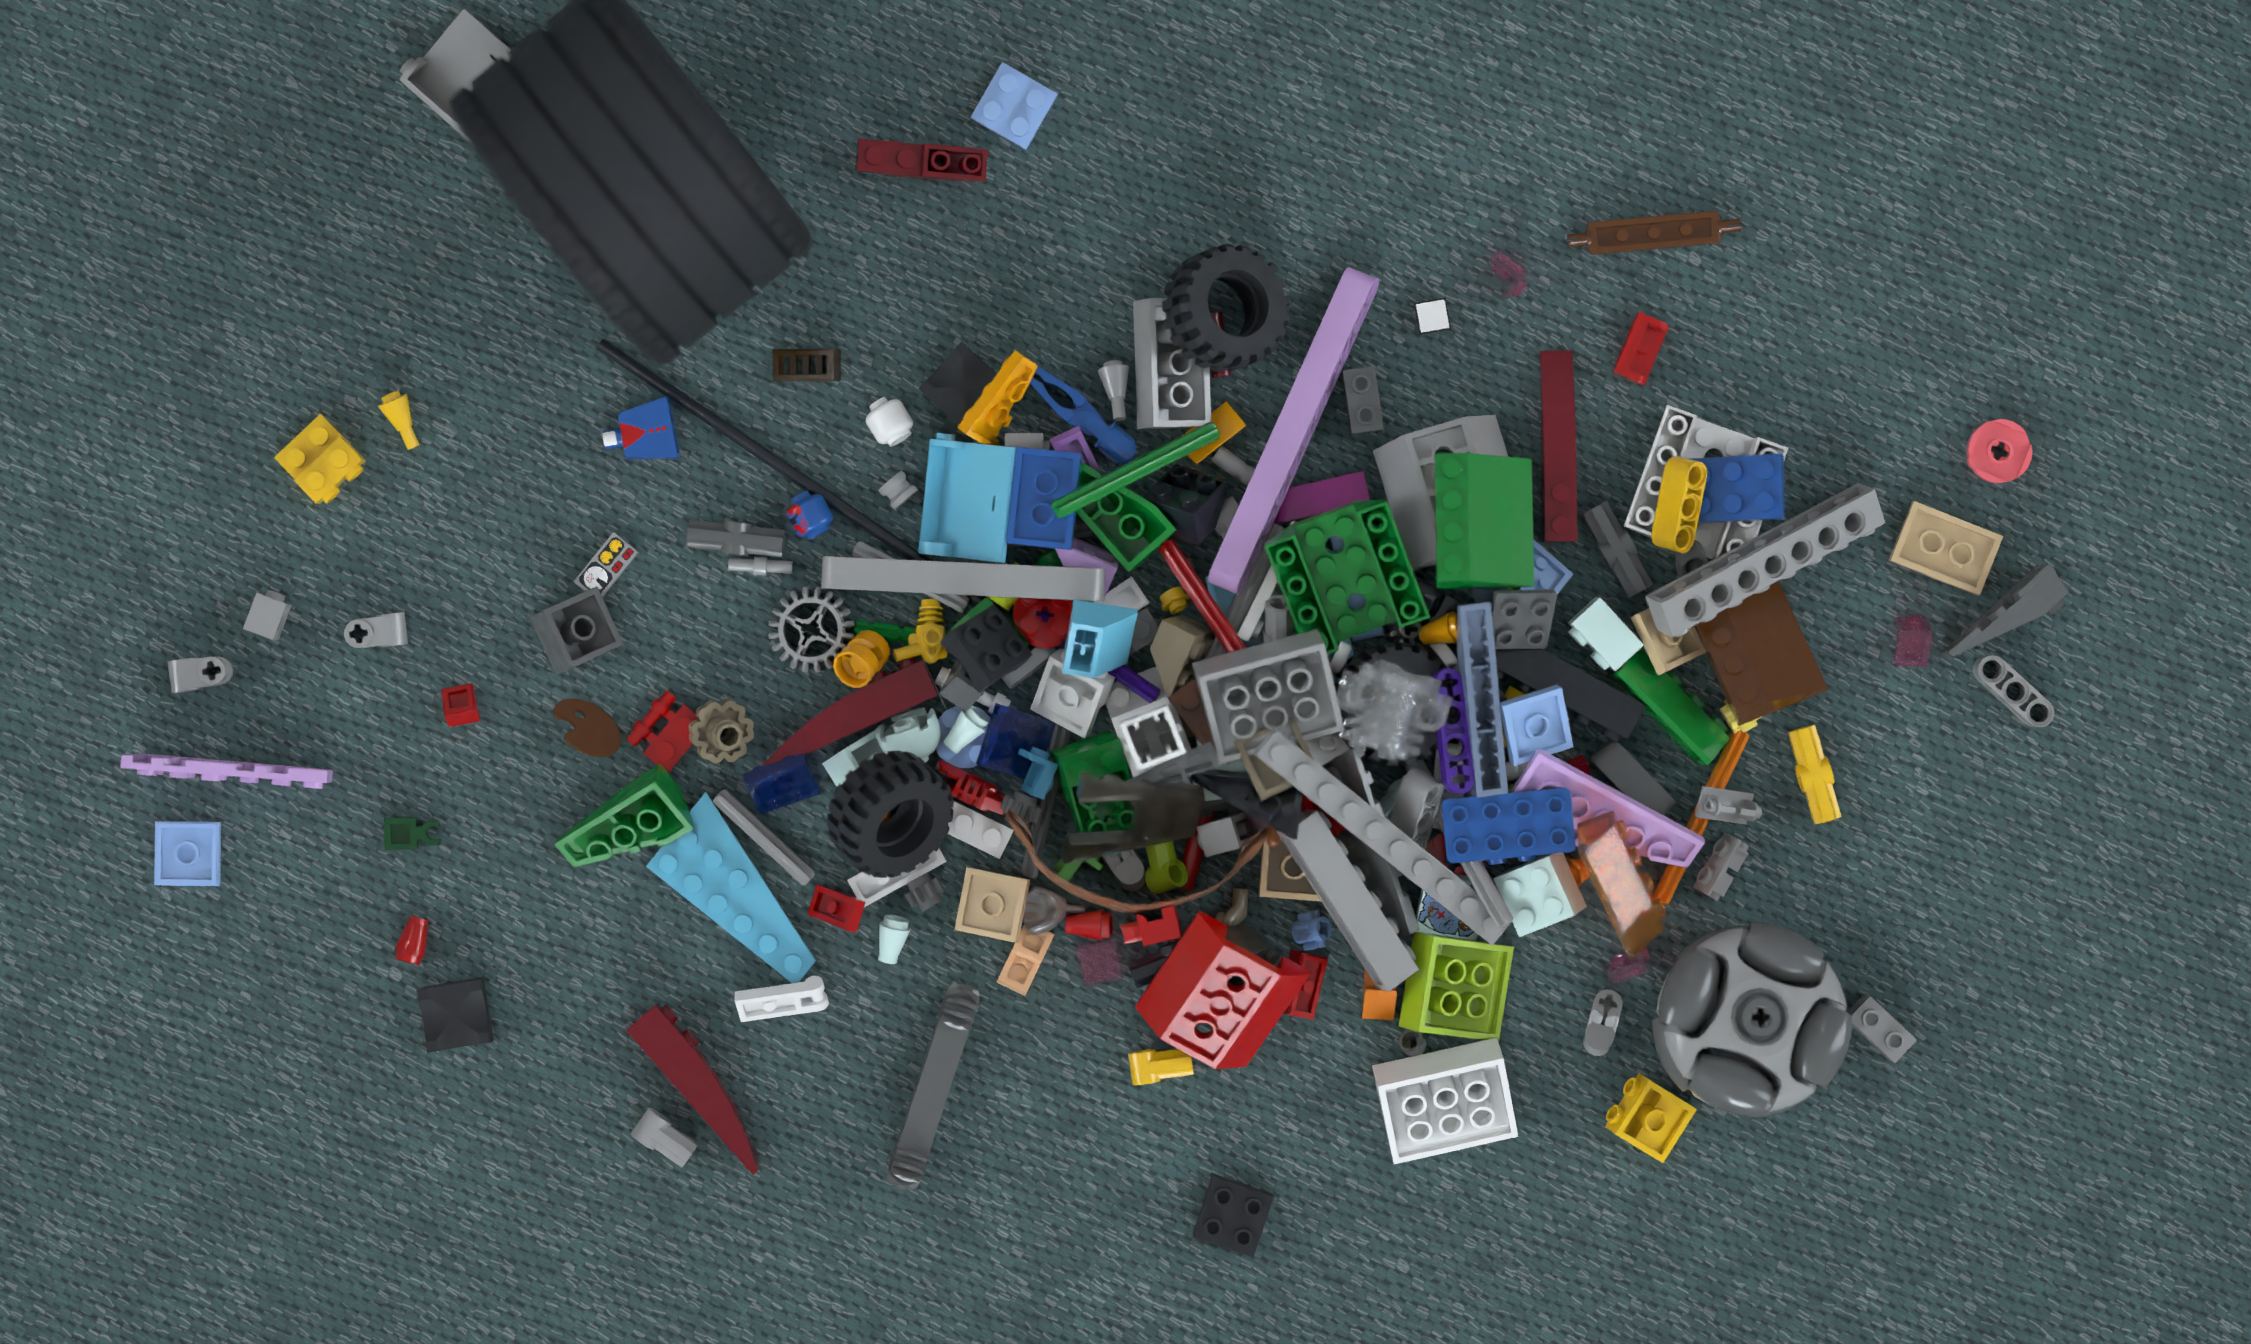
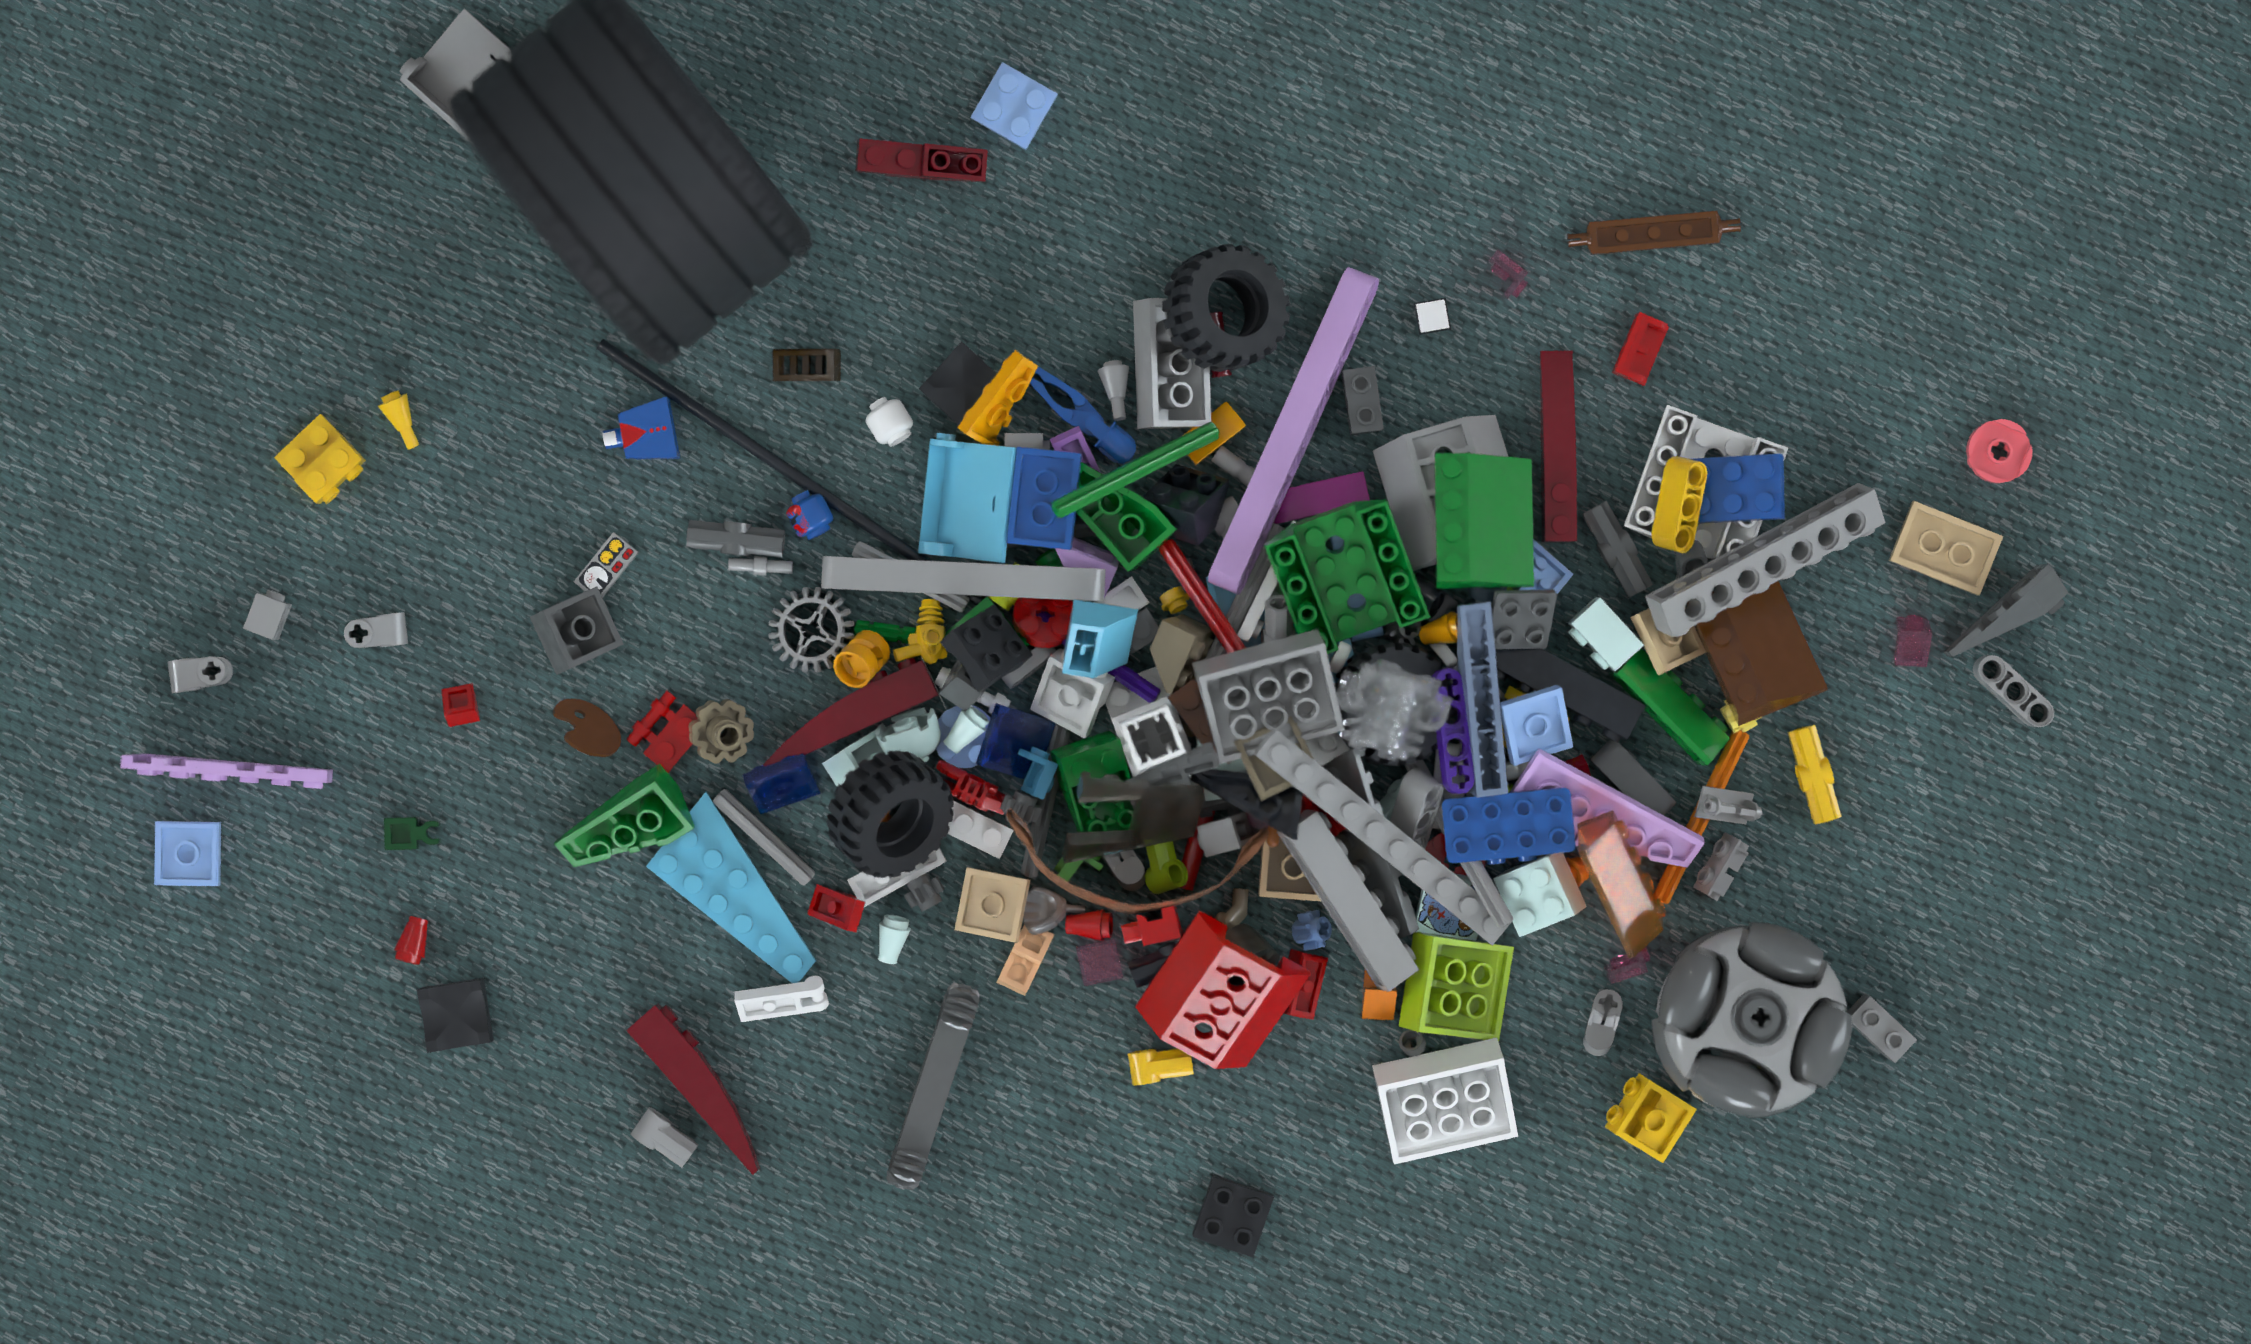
(898, 490): light grey wheel -> none

